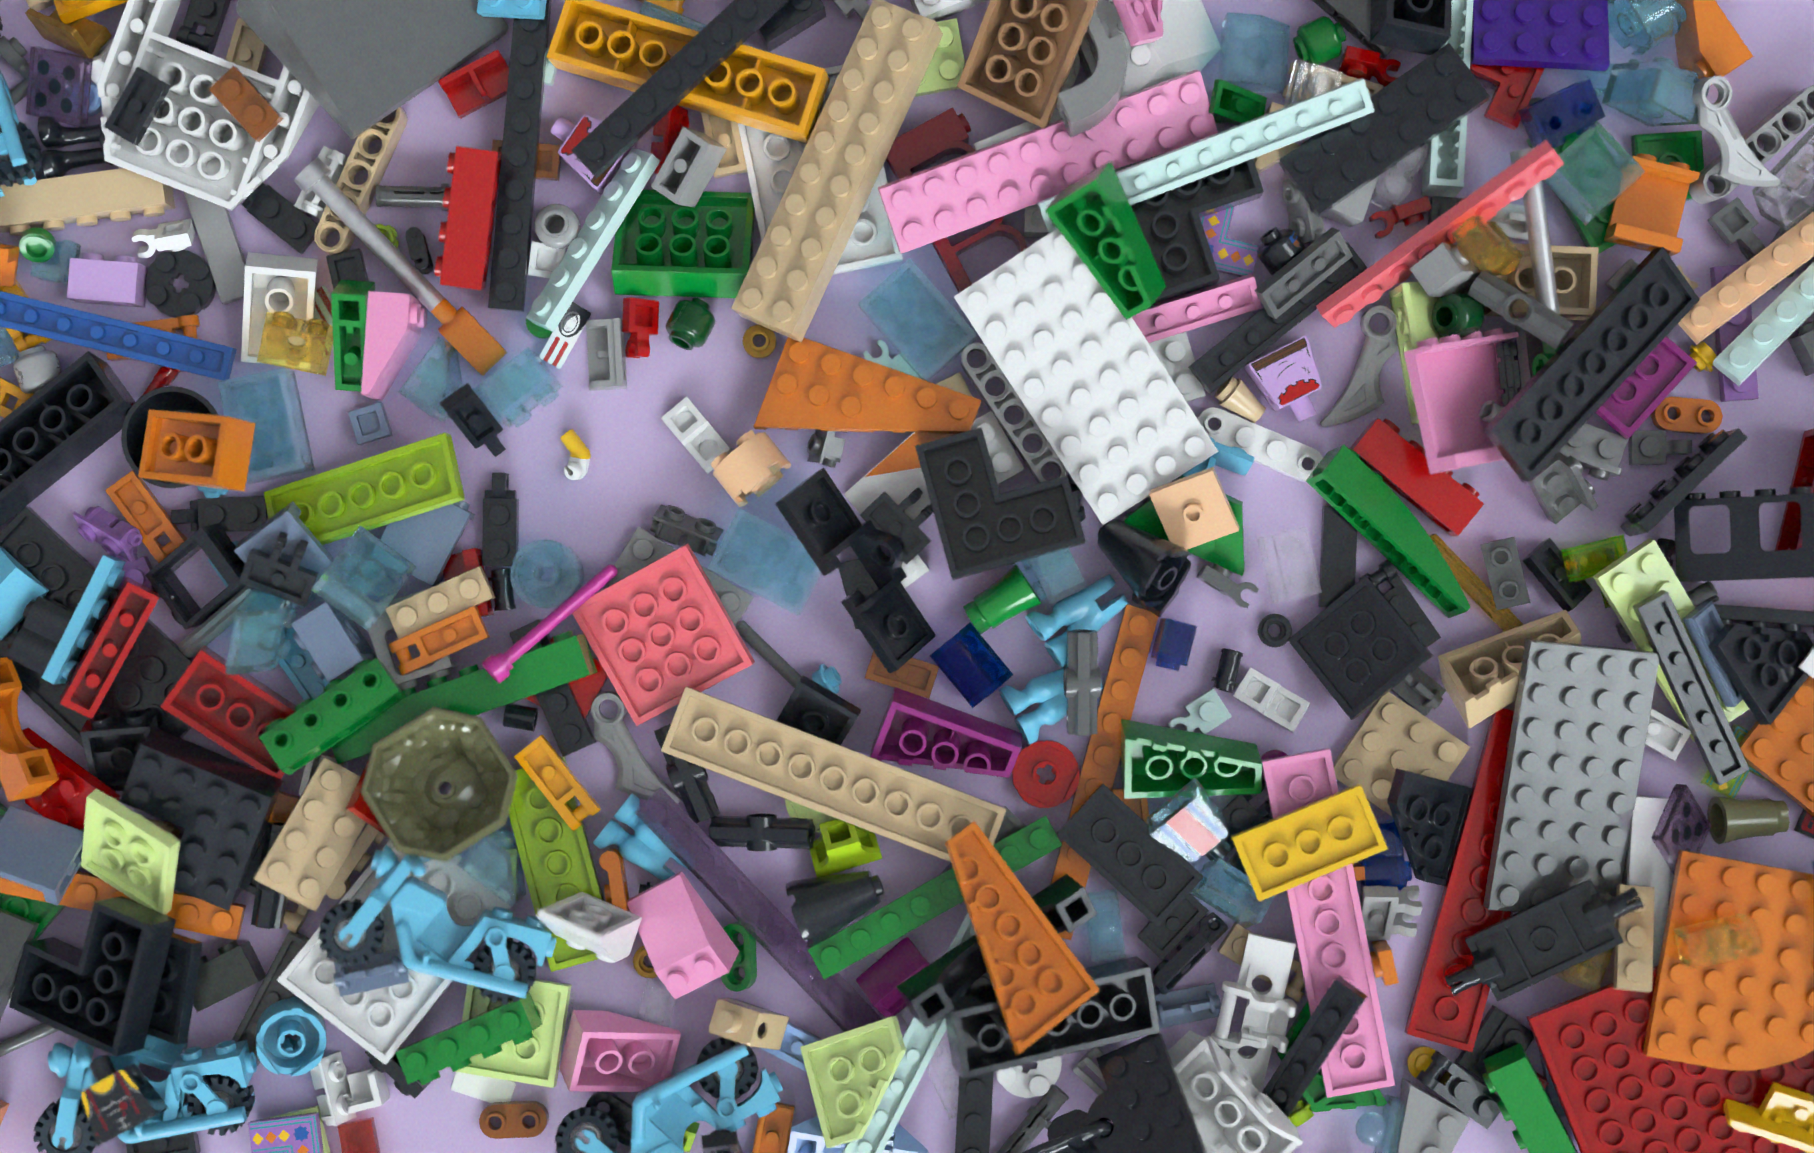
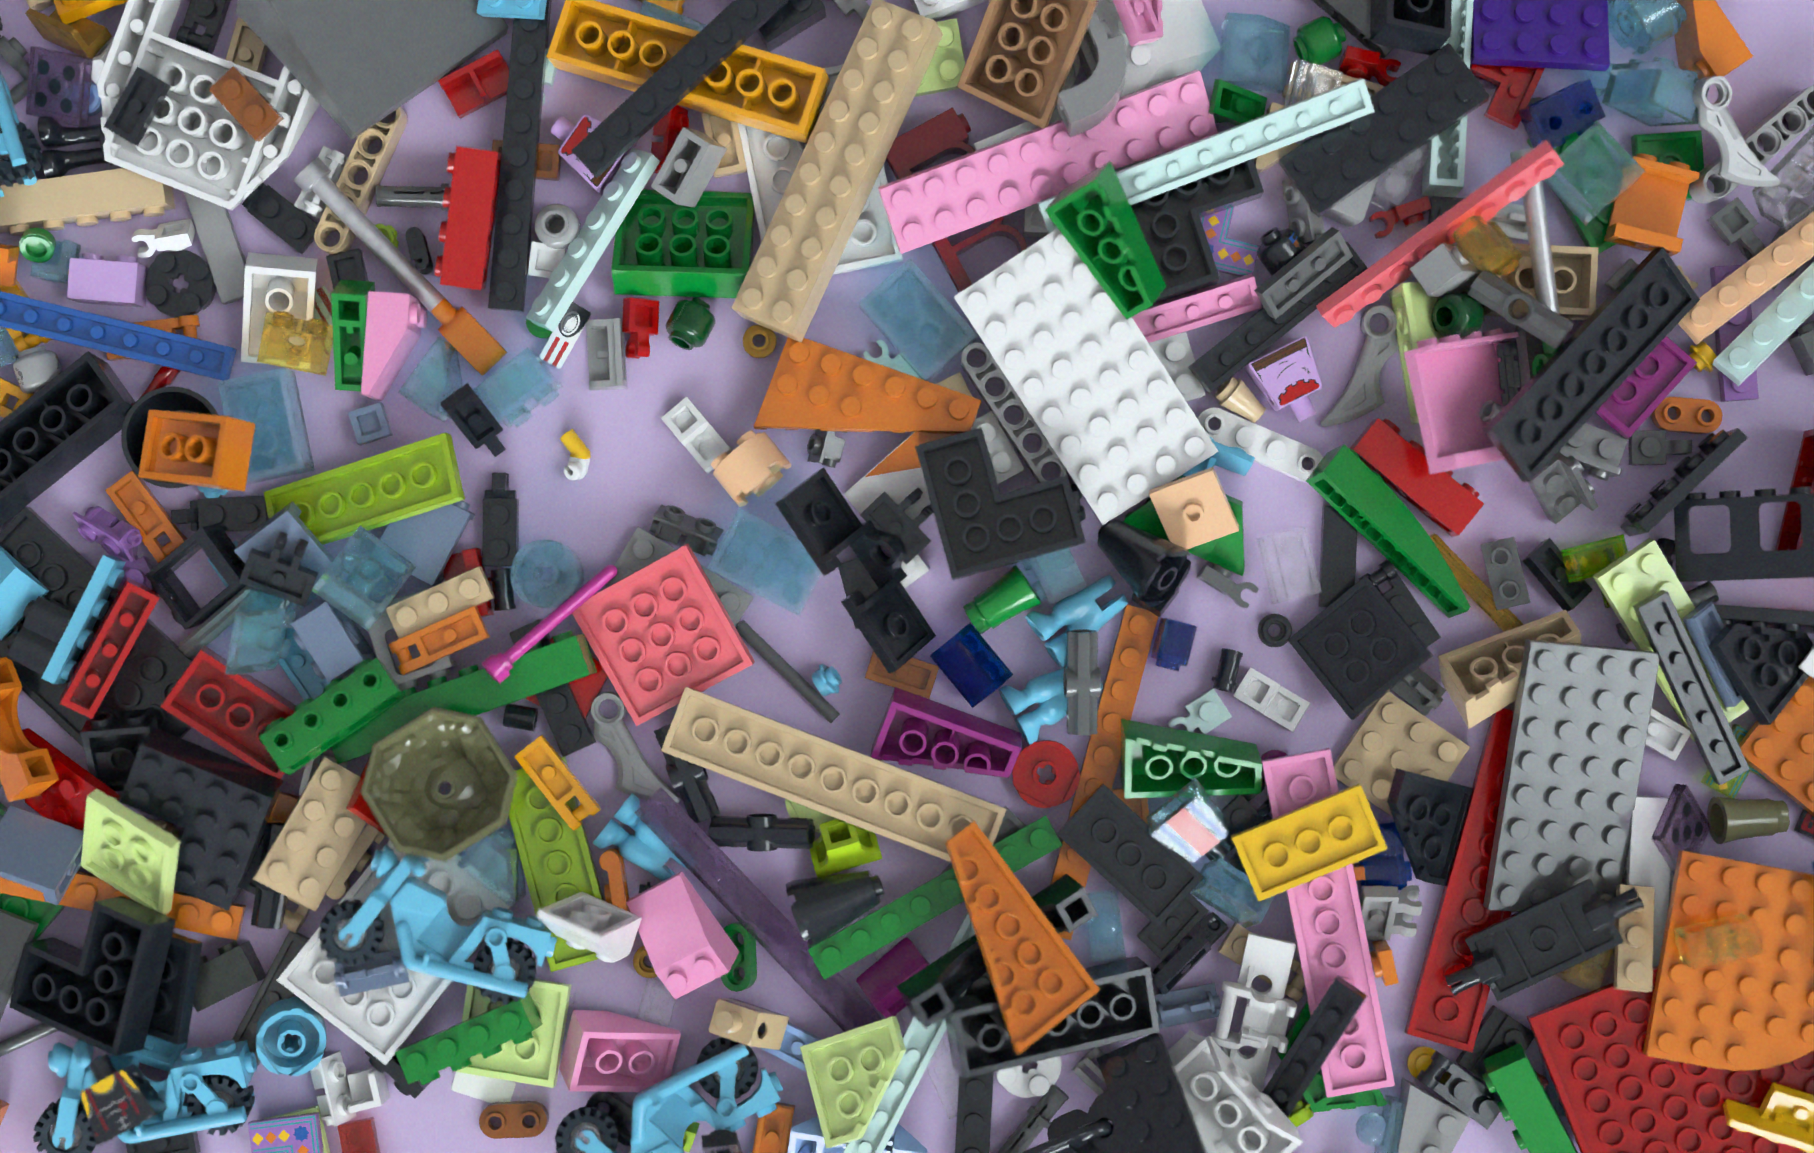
(819, 712): black plate -> none

